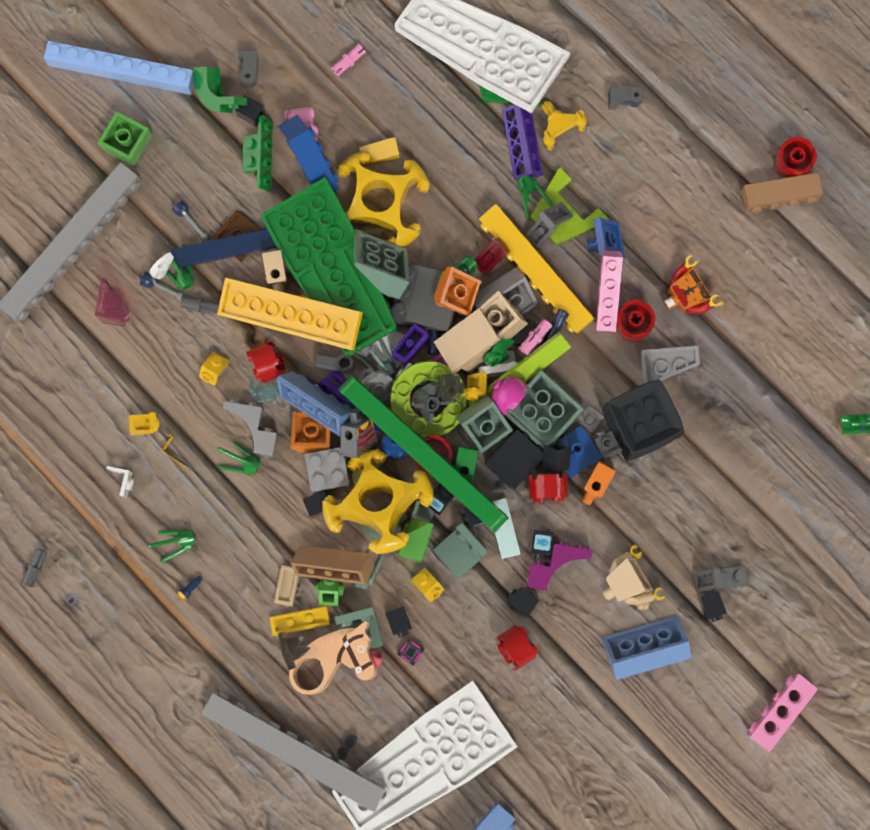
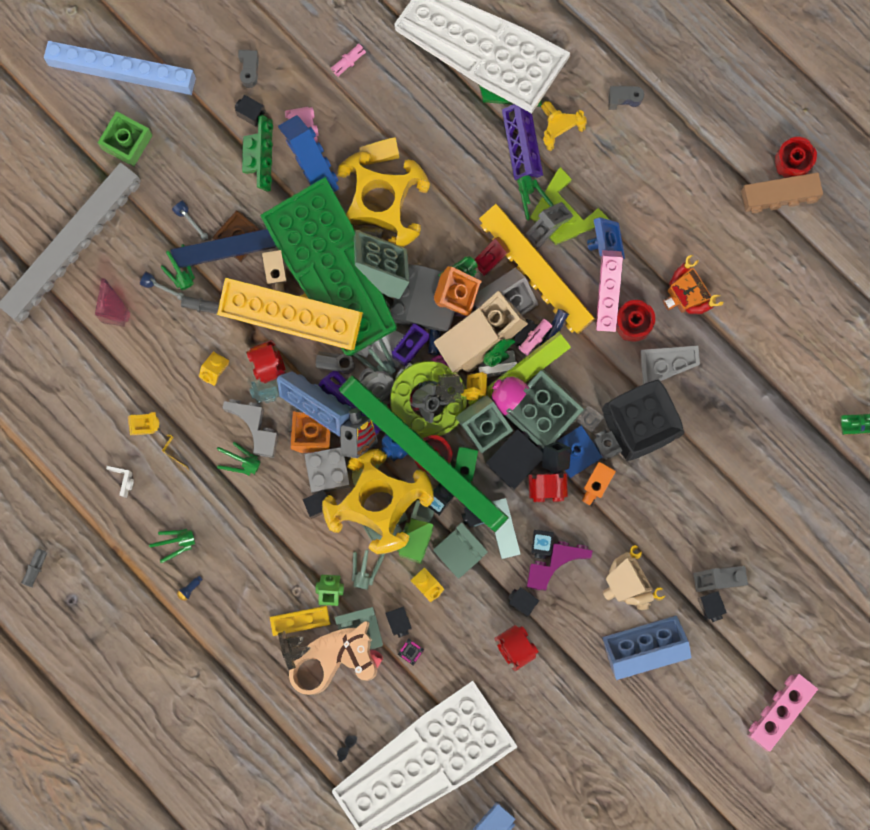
(161, 266): white tile -> none
(210, 92): green arch -> none
(286, 586): tan tile -> none
(292, 751): light grey brick -> none
(332, 564): medium nougat brick -> none

